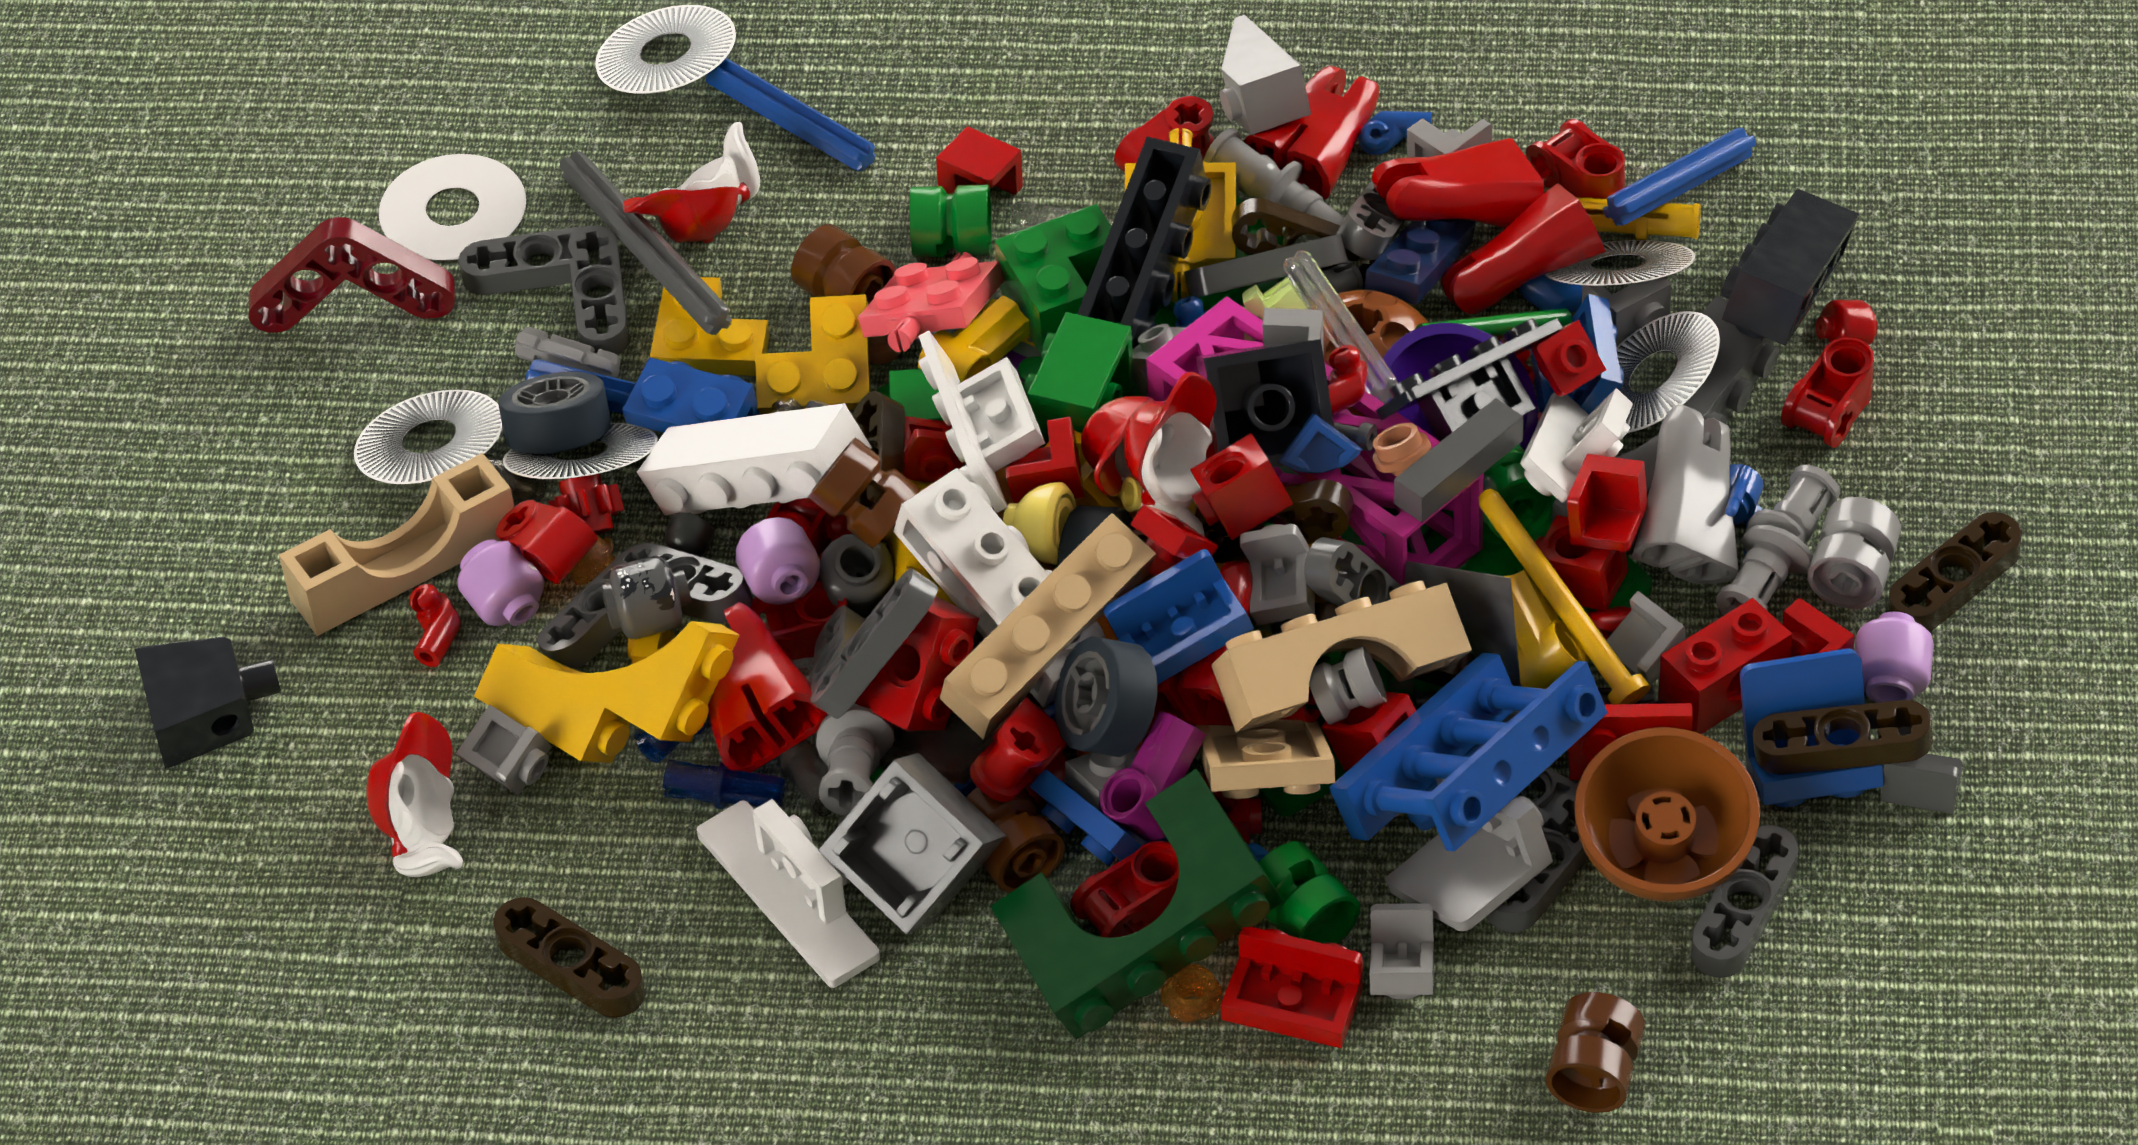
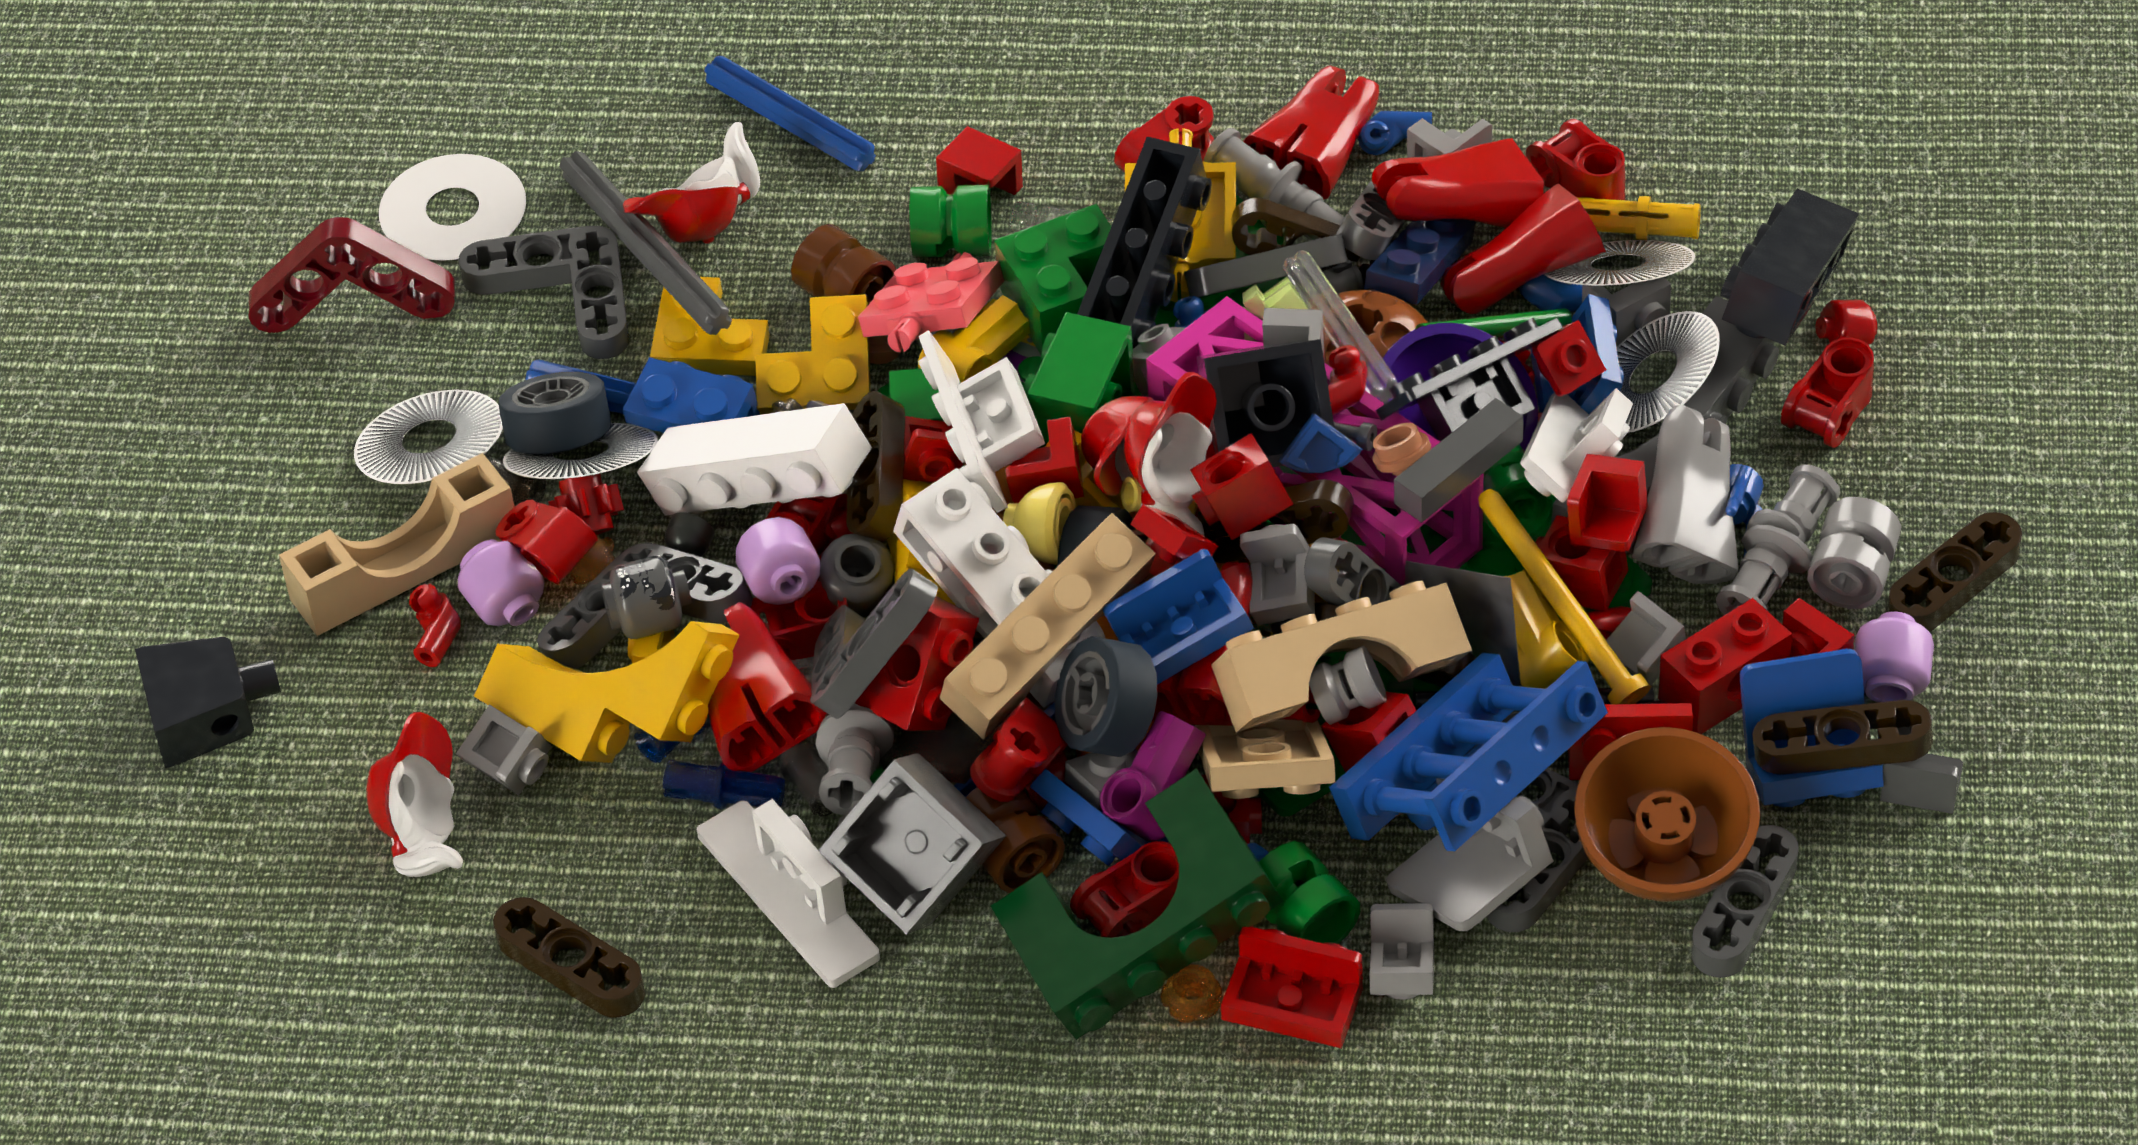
(535, 344): light grey axle -> none
(711, 40): sticker -> none
(848, 478): reddish brown wheel -> none
(1260, 80): light grey slope -> none
(1595, 1052): reddish brown wheel -> none
(1679, 176): blue axle -> none

